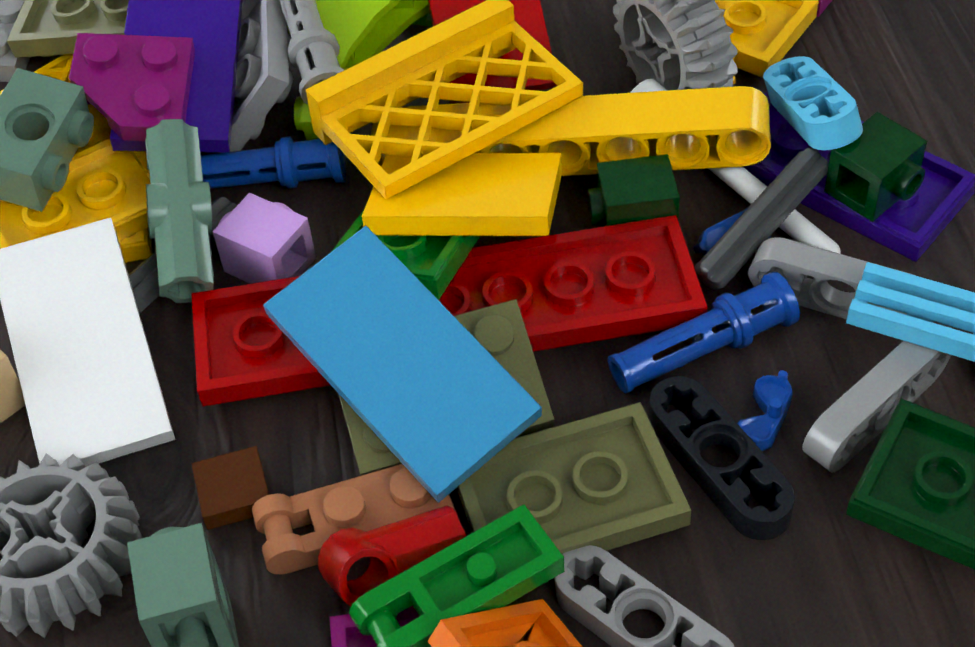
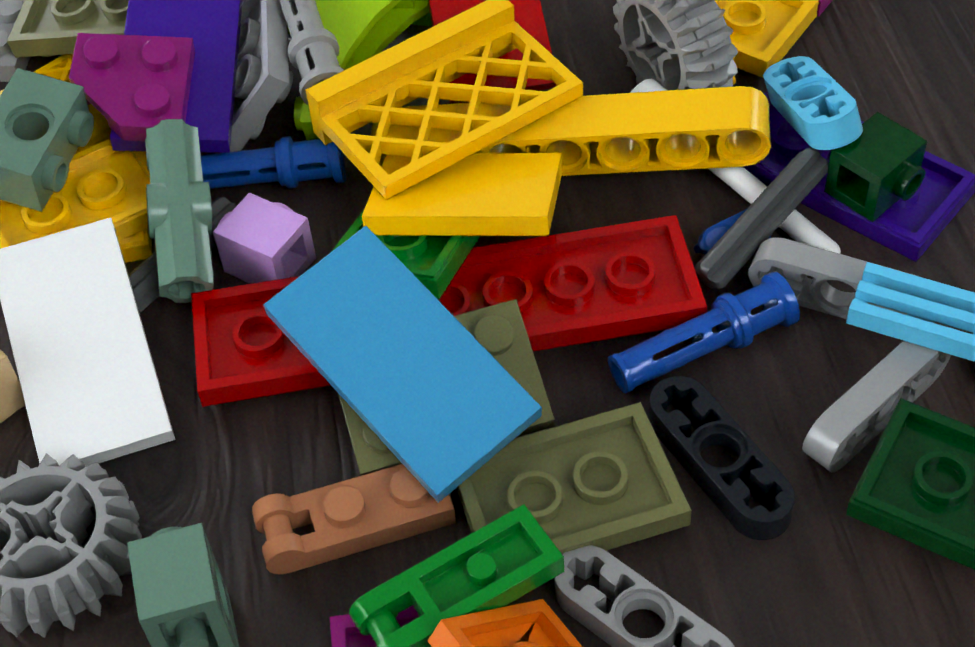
(229, 486): reddish brown tile -> none
(390, 550): red piece -> none
(633, 191): dark green brick -> none
(774, 398): blue piece -> none

